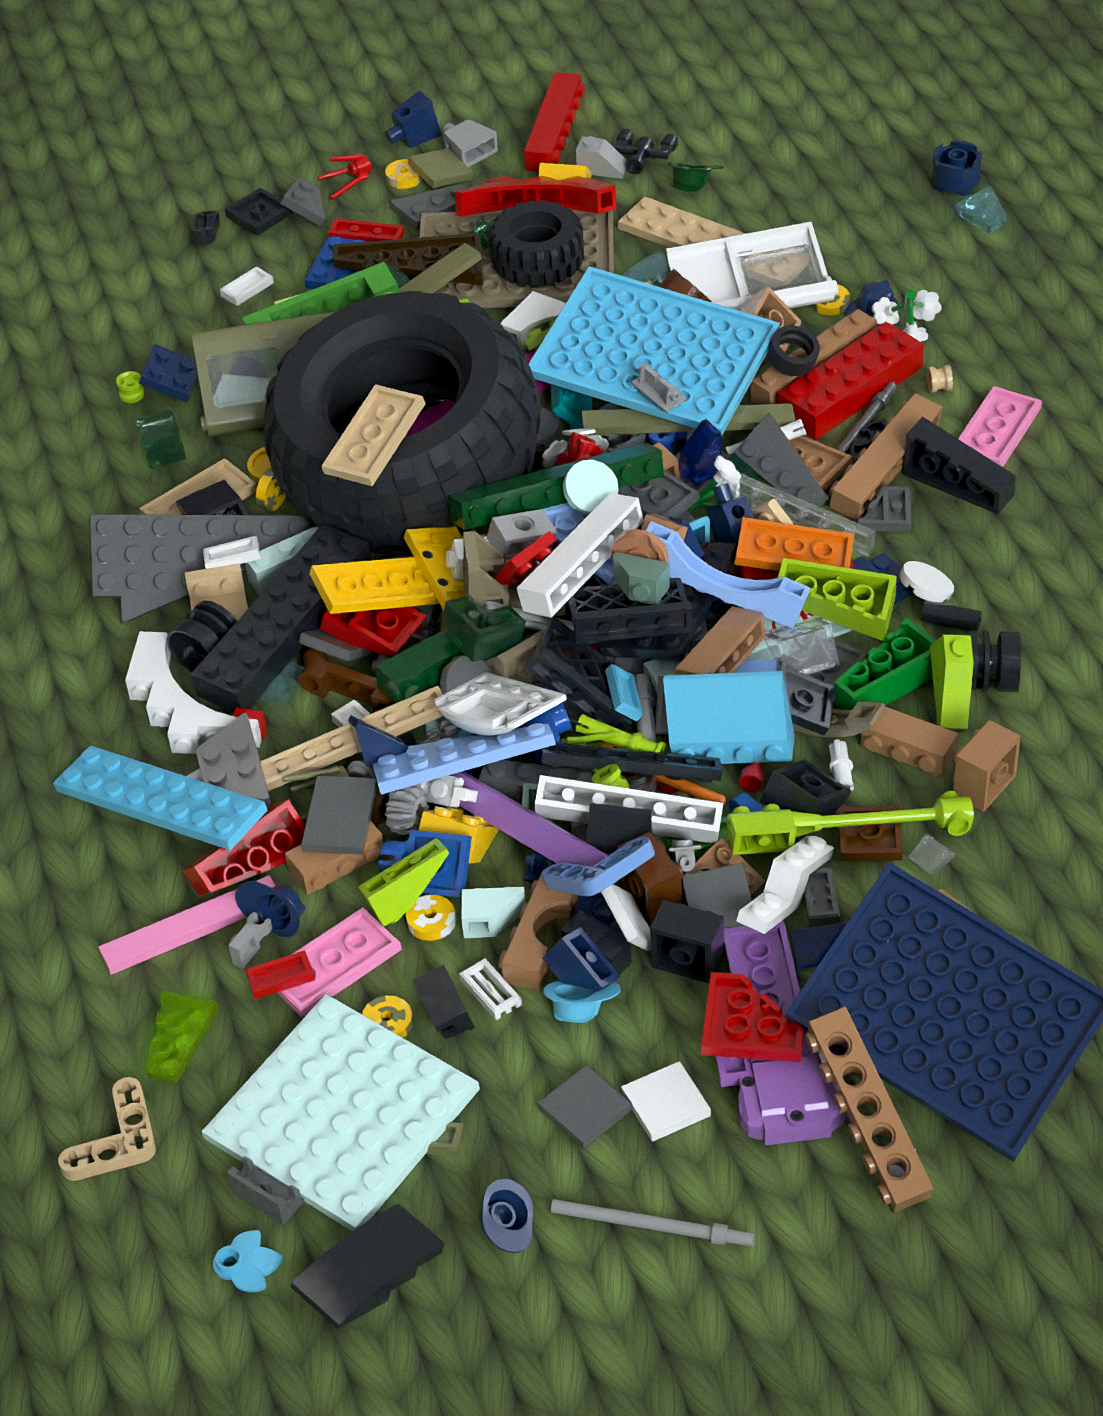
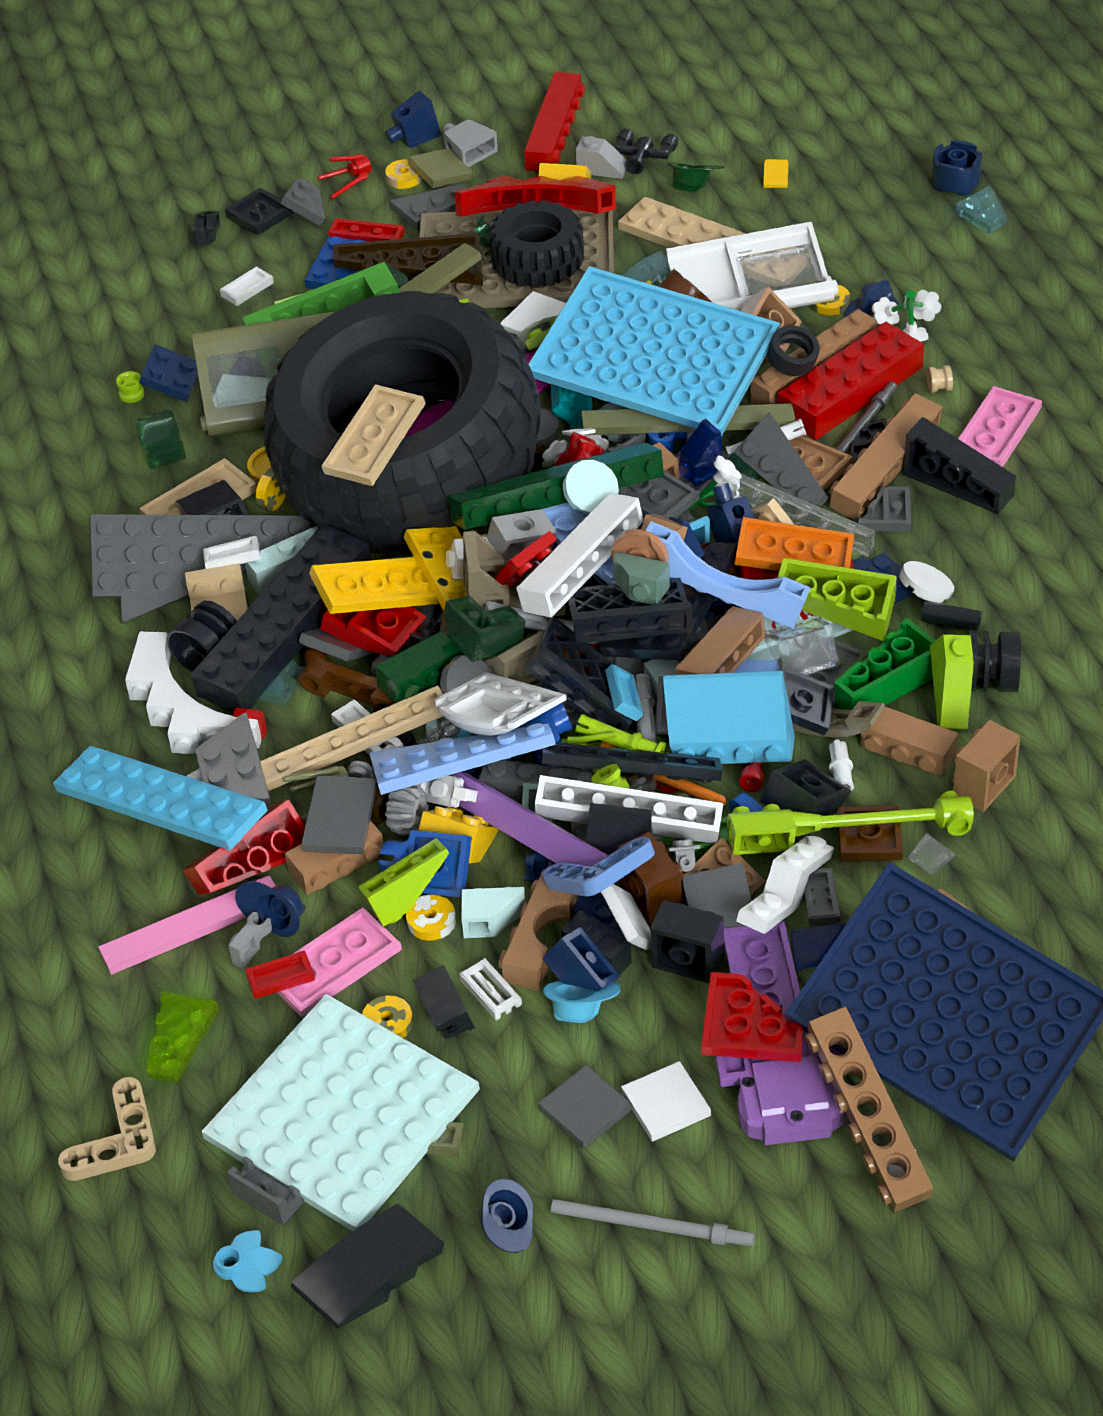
(374, 742): dark blue slope -> none
(657, 388): light grey hinge -> none
(775, 173): none -> yellow slope

